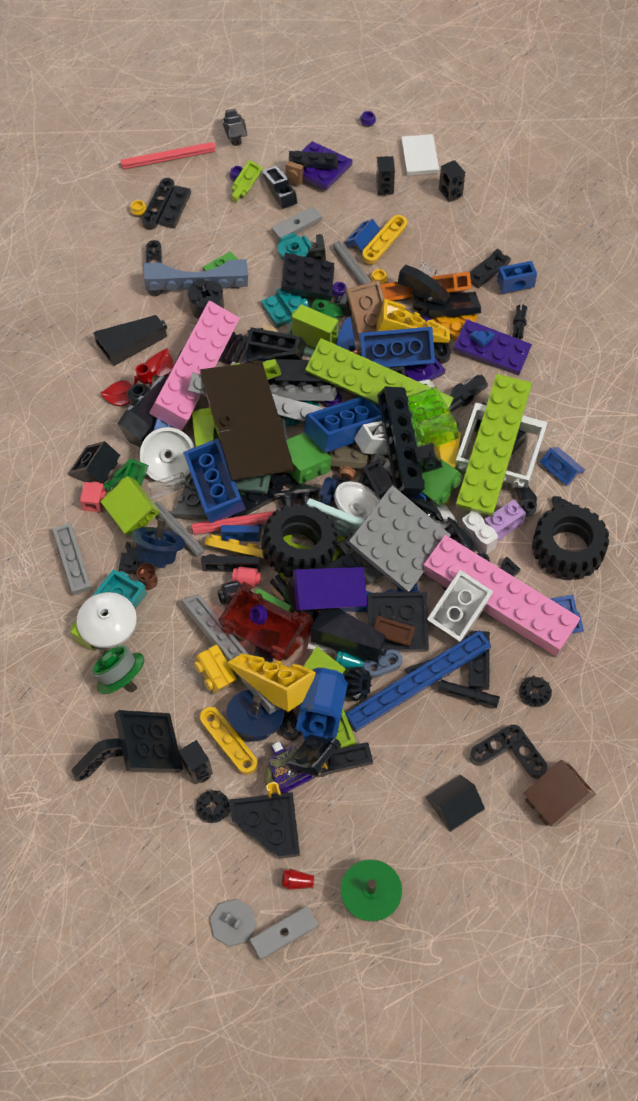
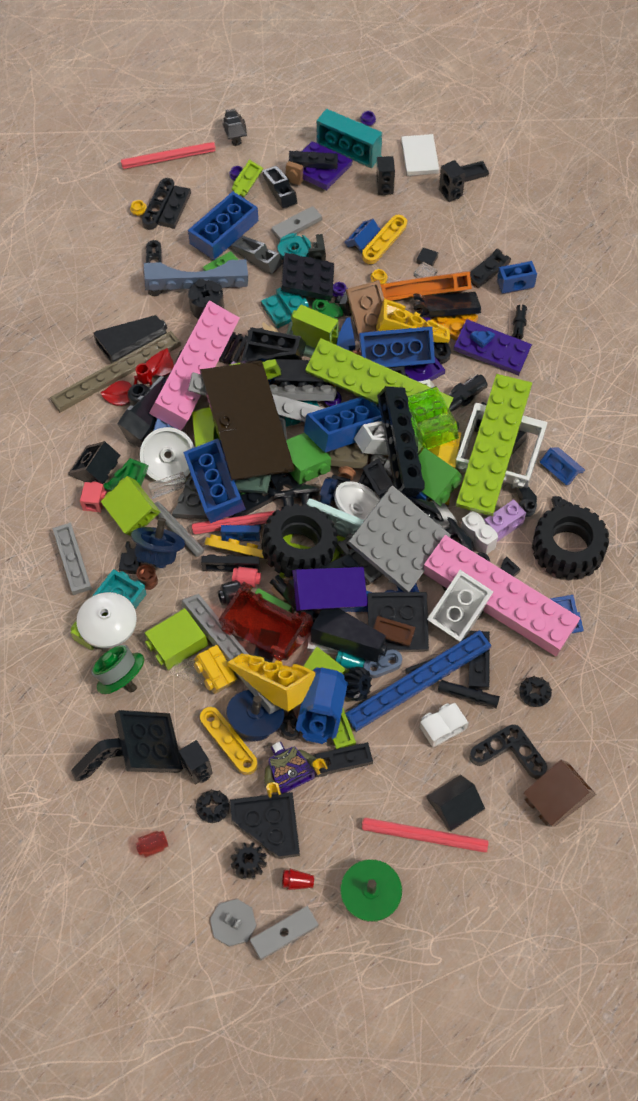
(112, 372): none -> dark tan tile
(151, 843): none -> clear red brick
(175, 639): none -> lime brick
(223, 225): none -> blue brick
(249, 853): none -> black gear
(257, 254): none -> dark grey slope
(258, 614): dark purple plate -> none
(313, 754): black plate -> none
(349, 138): none -> teal brick
(351, 263): light grey axle -> none
(423, 285): black slope -> none
(425, 835): none -> coral axle
(427, 256): none -> black tile
(428, 457): black brick -> none
(443, 724): none -> white brick
(475, 171): none -> black tile

